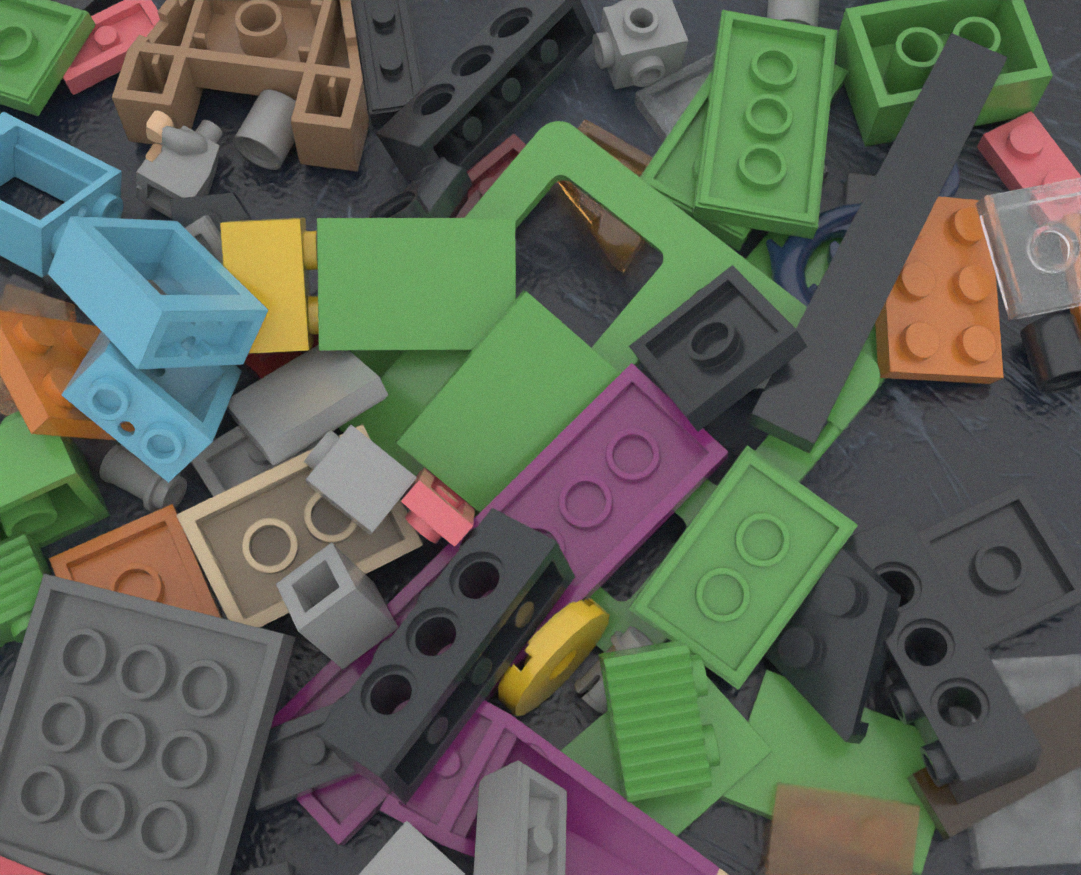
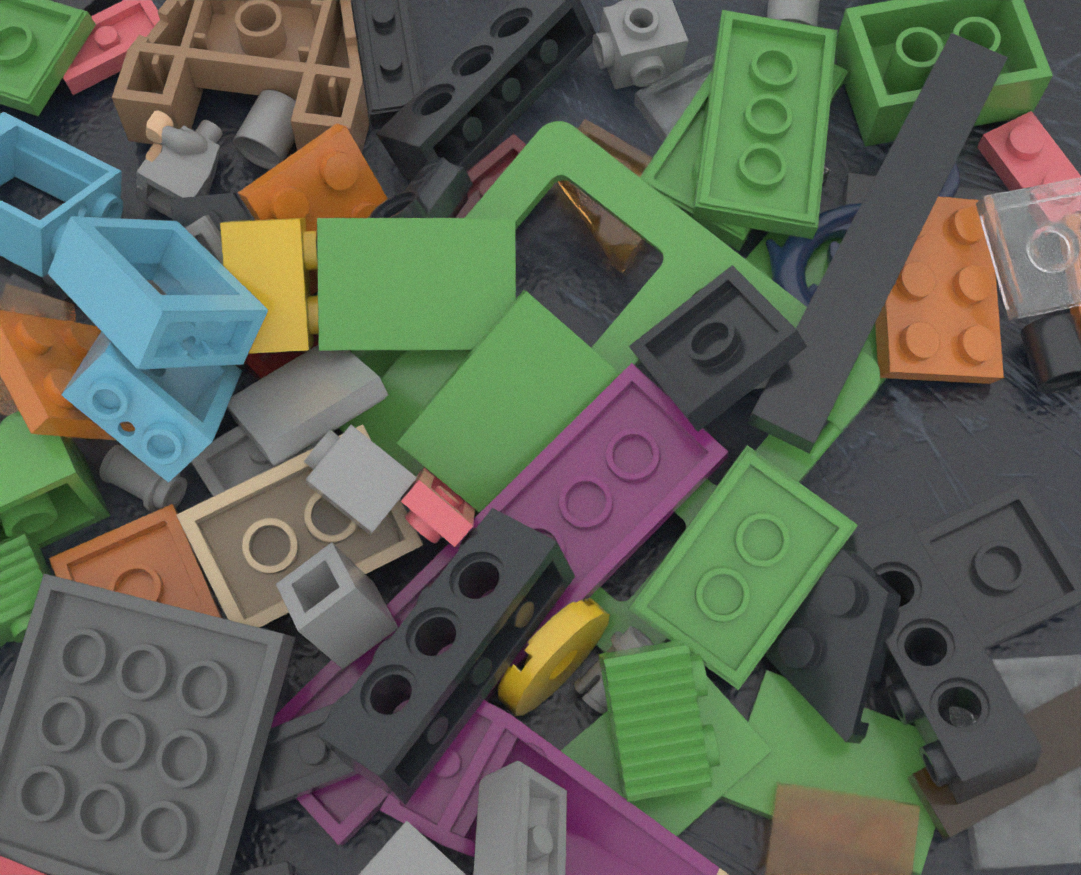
(317, 182): none -> orange plate

